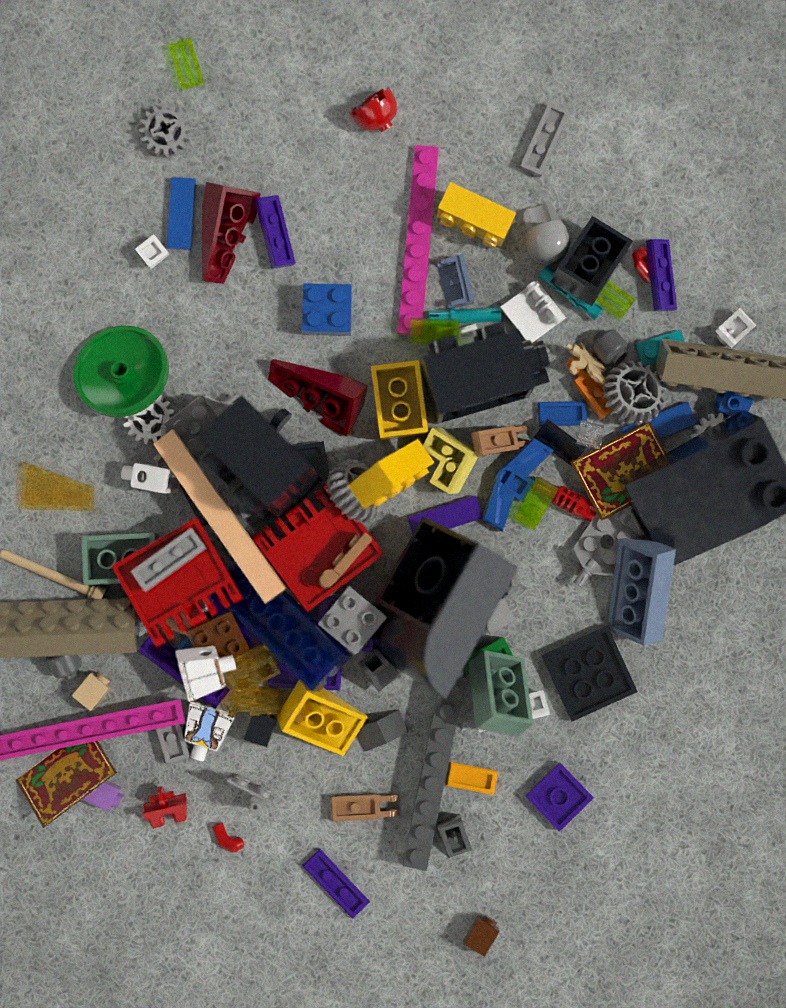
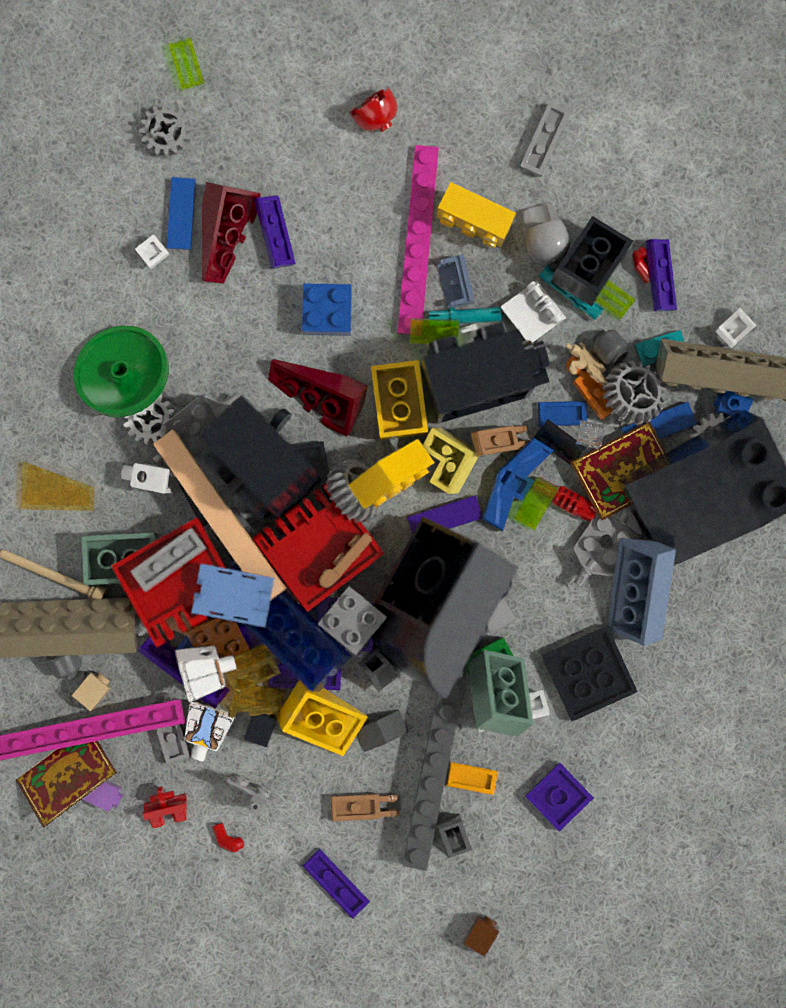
(233, 595): none -> medium blue piece

